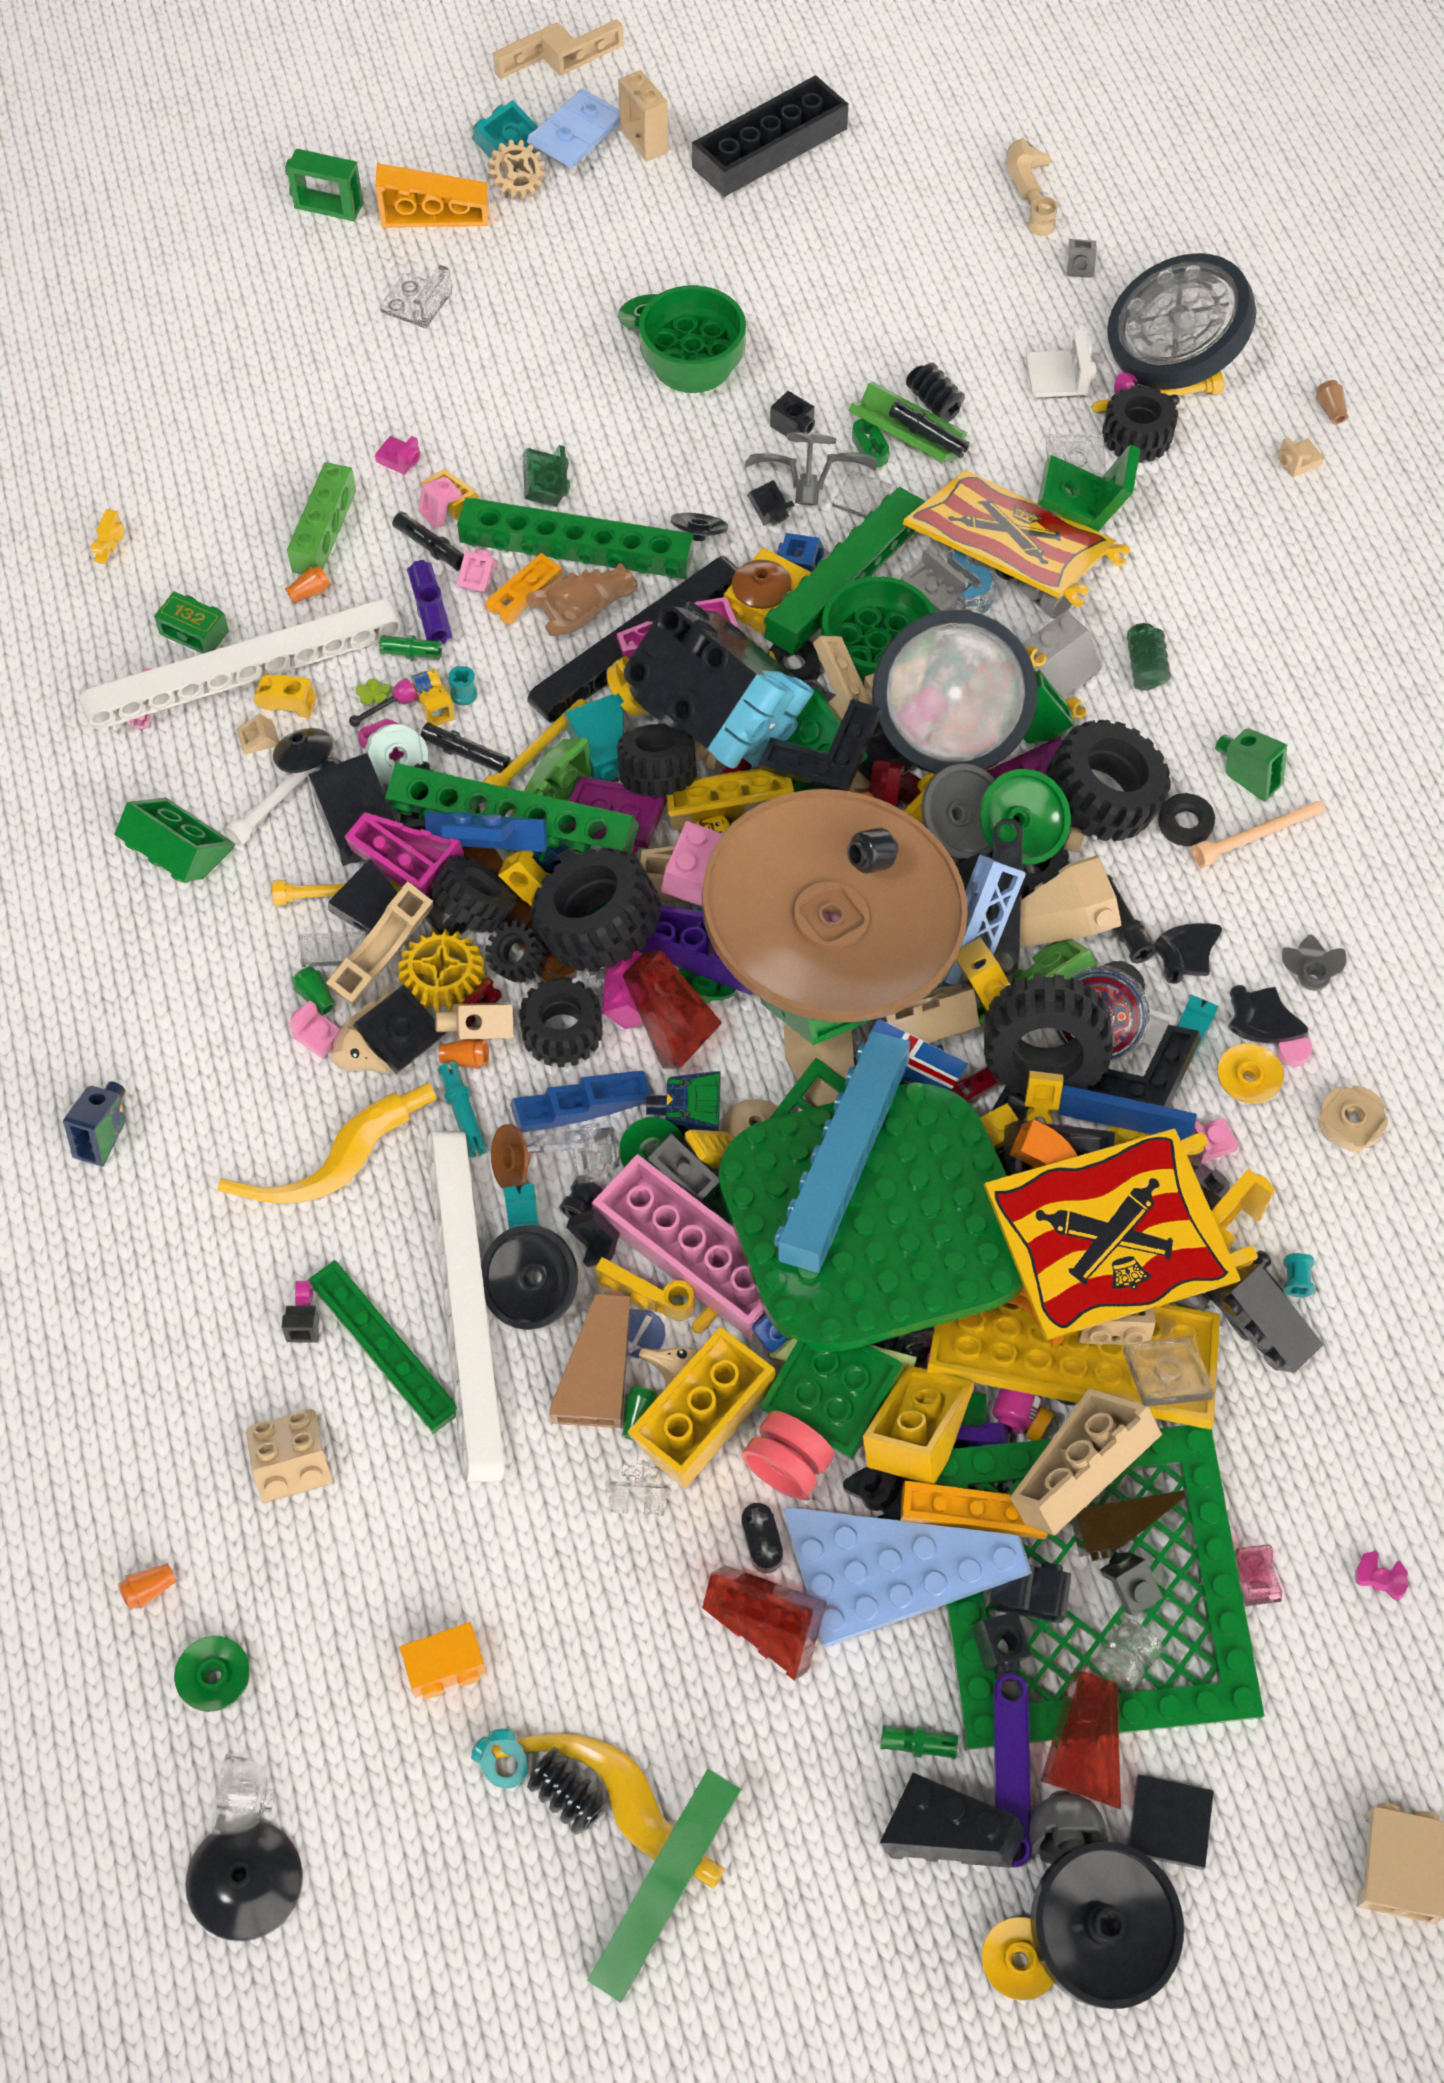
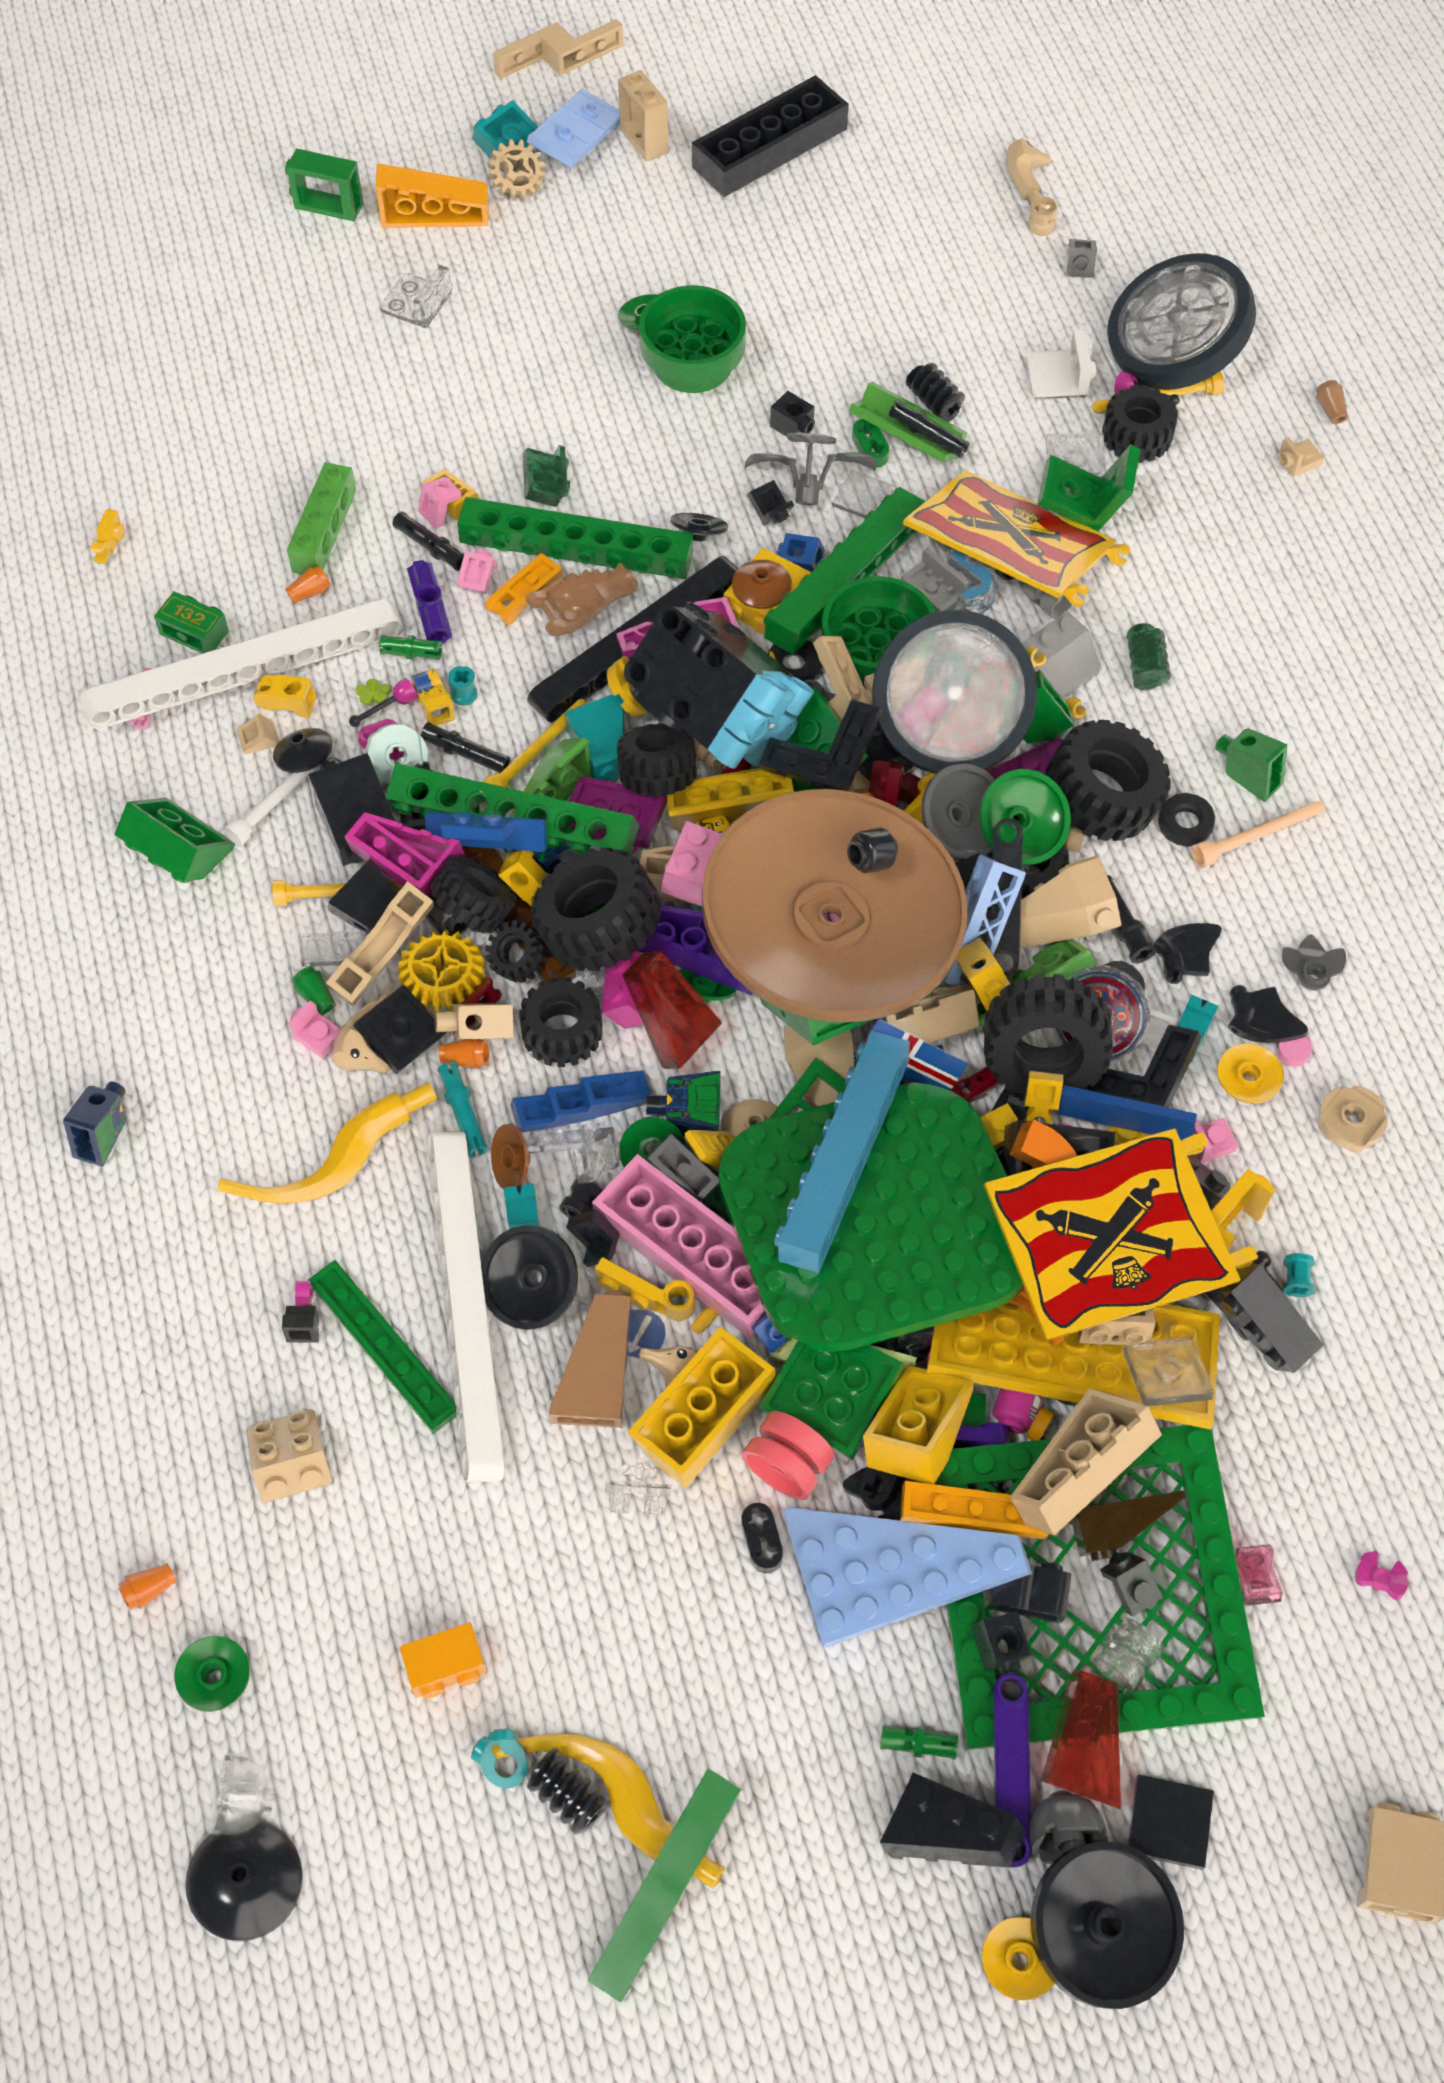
(398, 454): dark pink bracket -> none
(635, 1406): green cone -> none
(767, 1615): clear red wedge -> none

